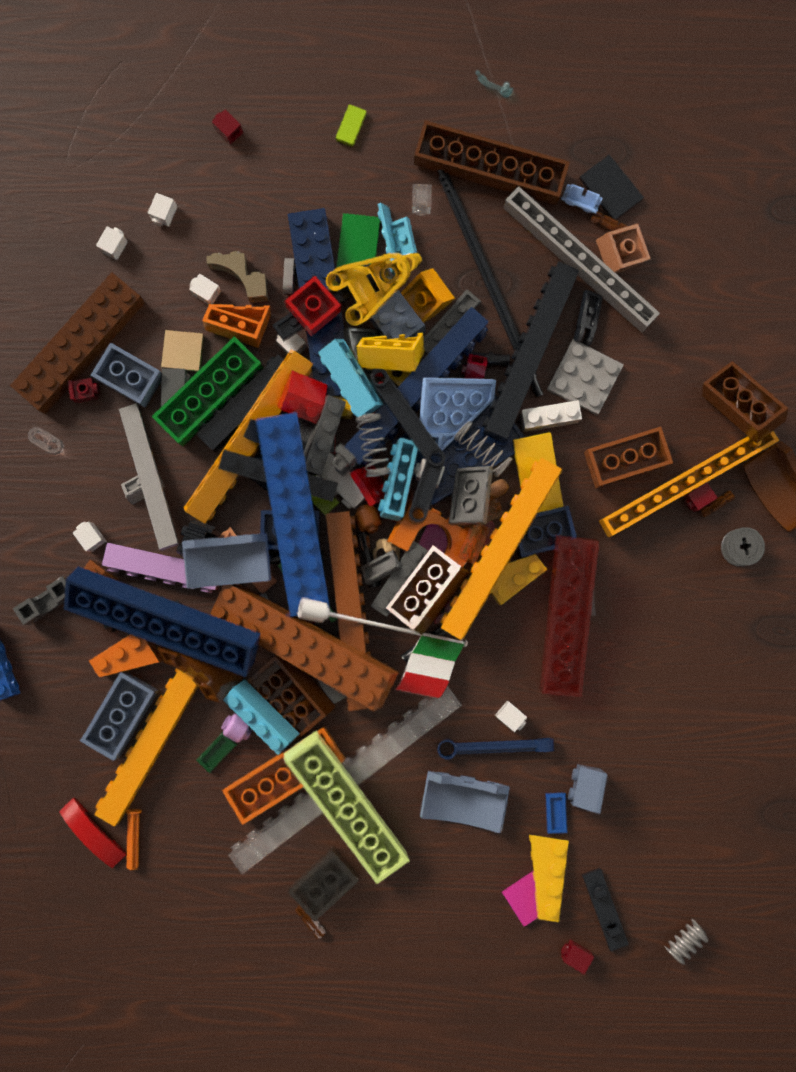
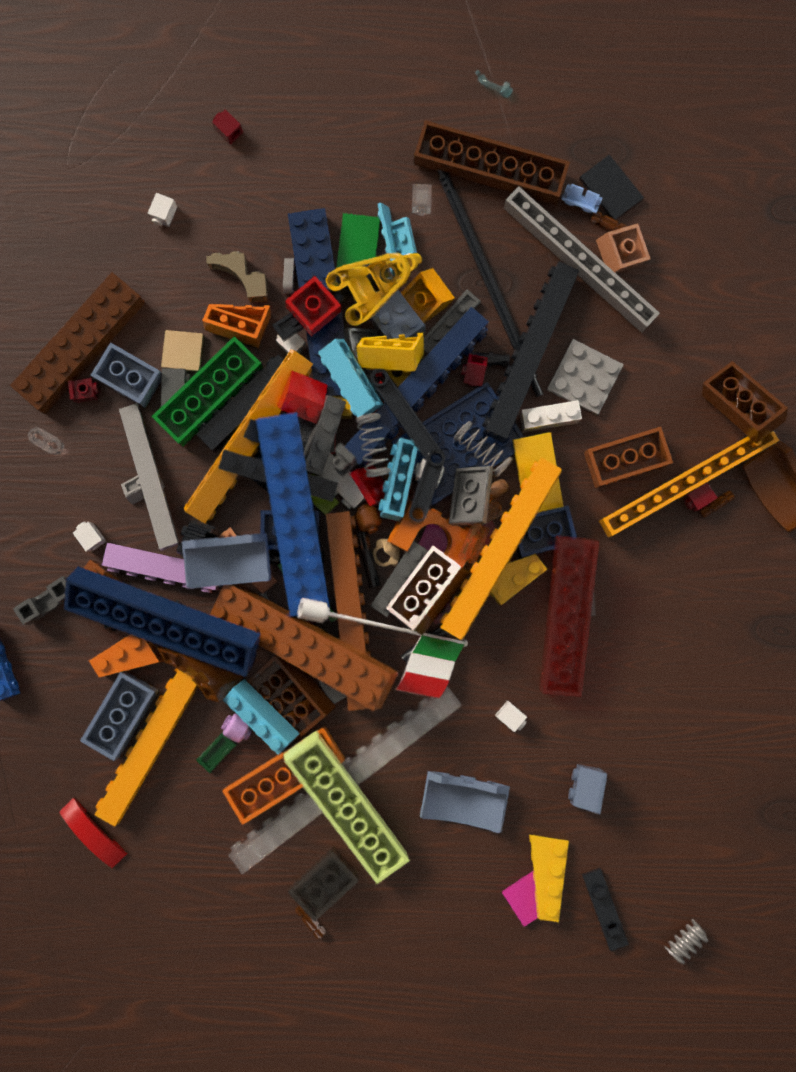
(112, 242): white brick -> none
(133, 838): orange axle -> none
(204, 289): white brick -> none
(350, 125): lime tile -> none
(380, 567): dark grey tile -> none
(451, 404): light blue wing -> none
(536, 745): dark blue piece -> none
(556, 812): blue tile -> none
(576, 956): dark red brick -> none
(588, 317): black hinge -> none
(753, 549): dark grey piece -> none

